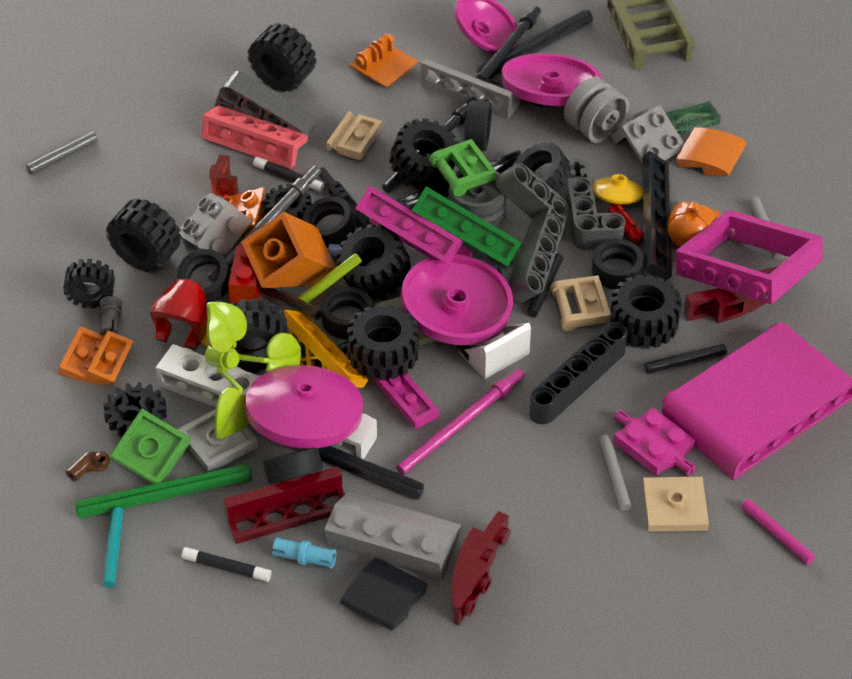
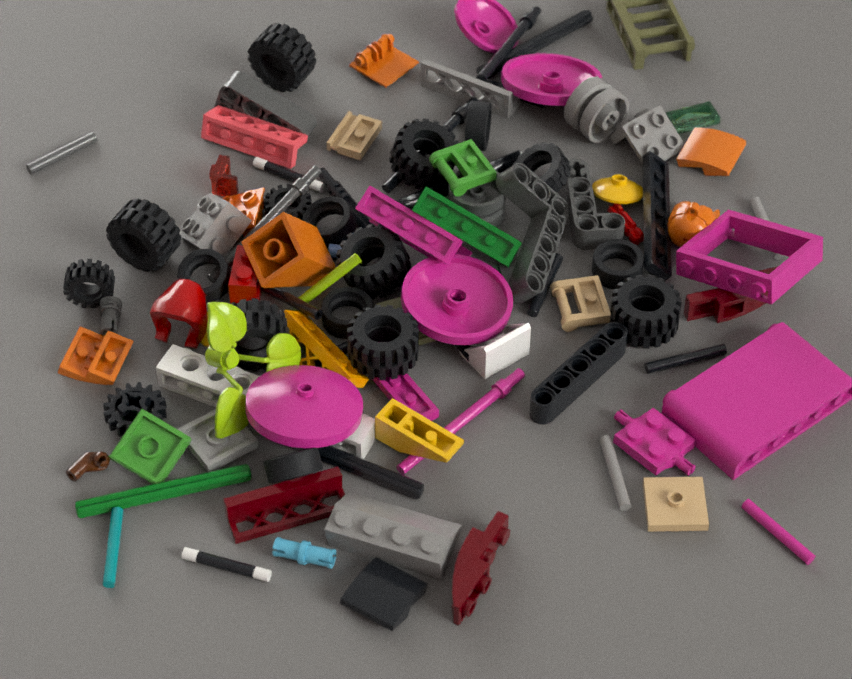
(414, 434): none -> yellow slope

